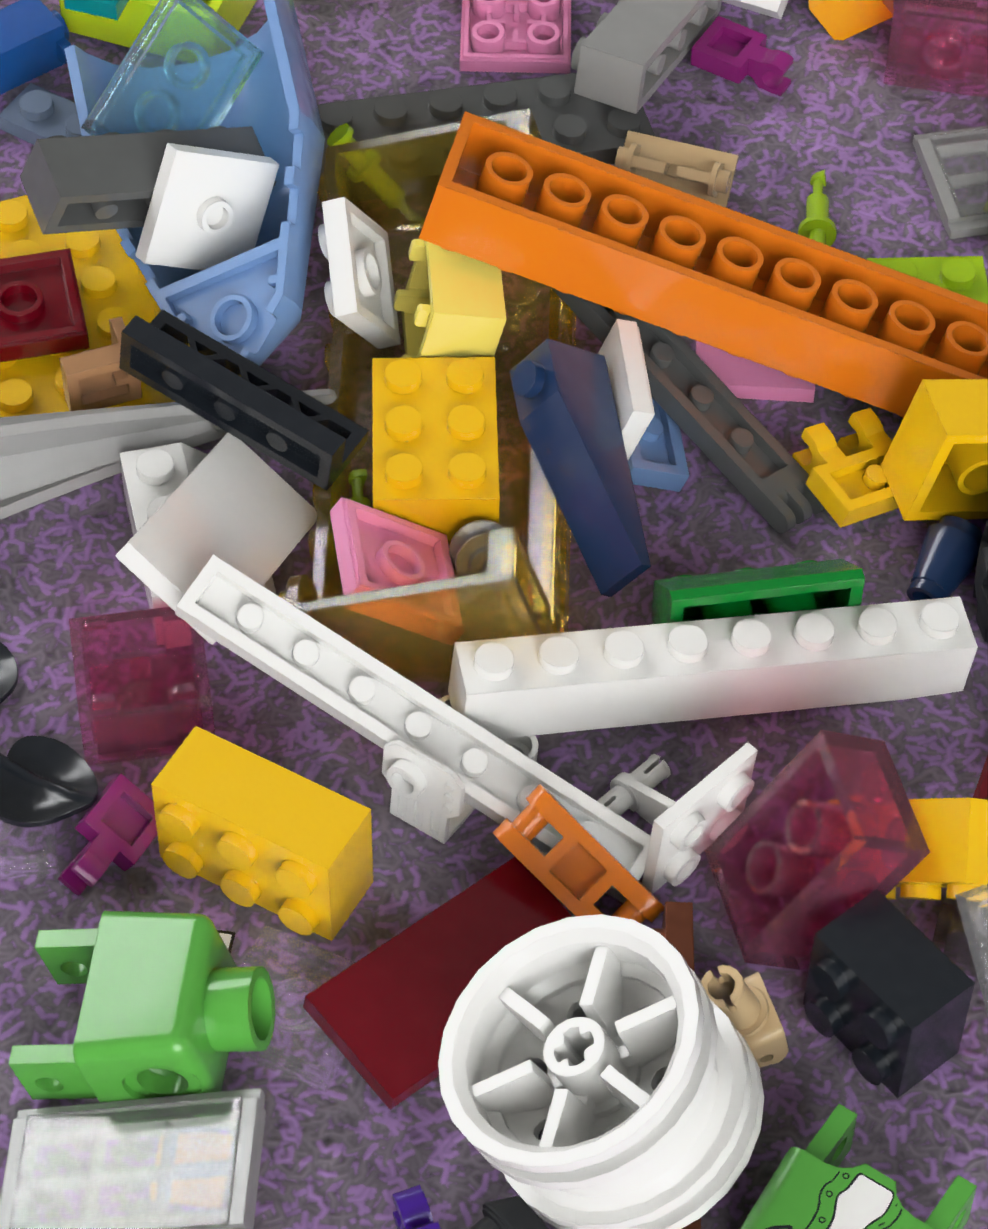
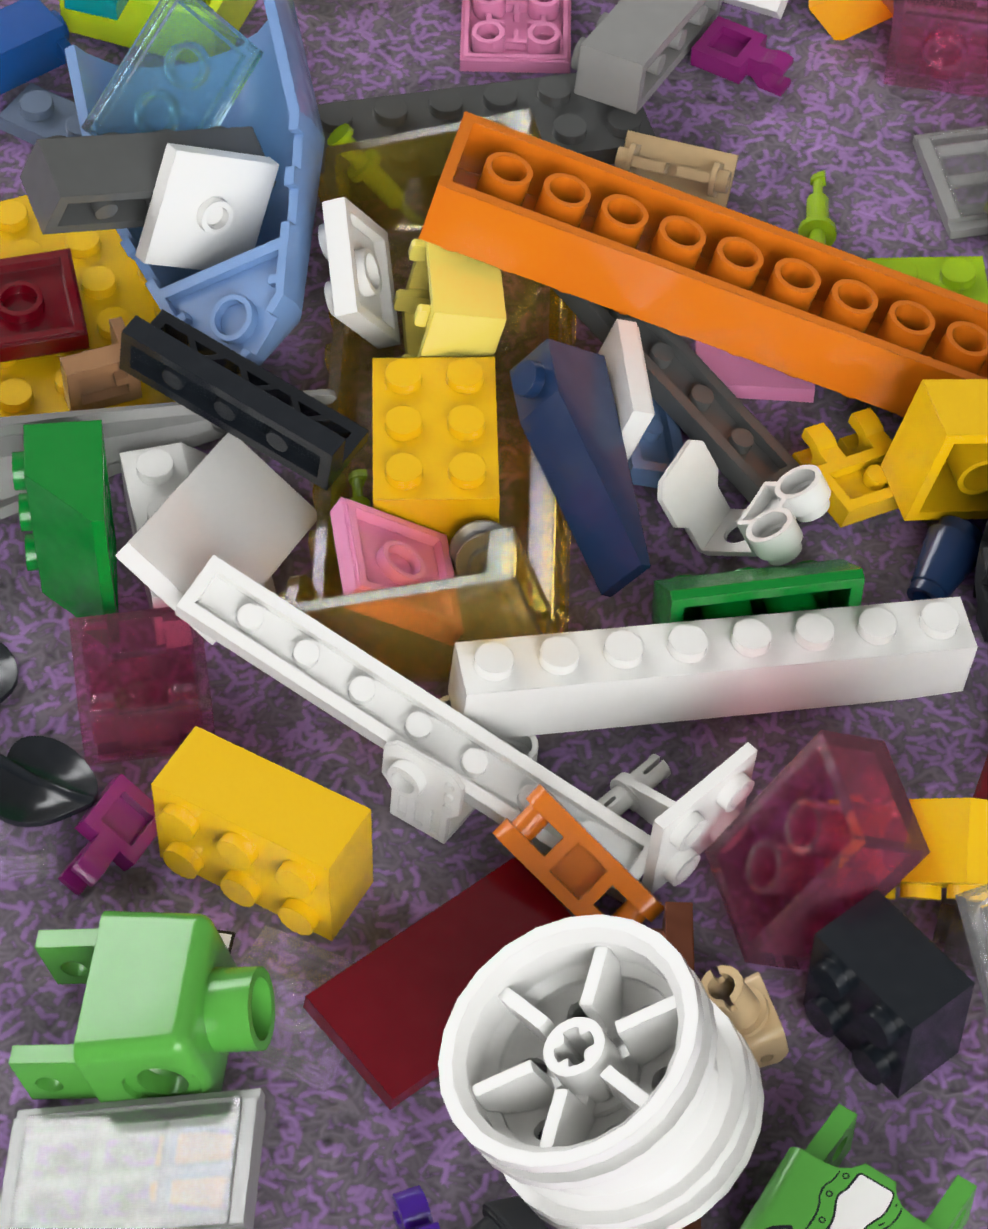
(69, 515): none -> green slope
(769, 524): none -> white piece

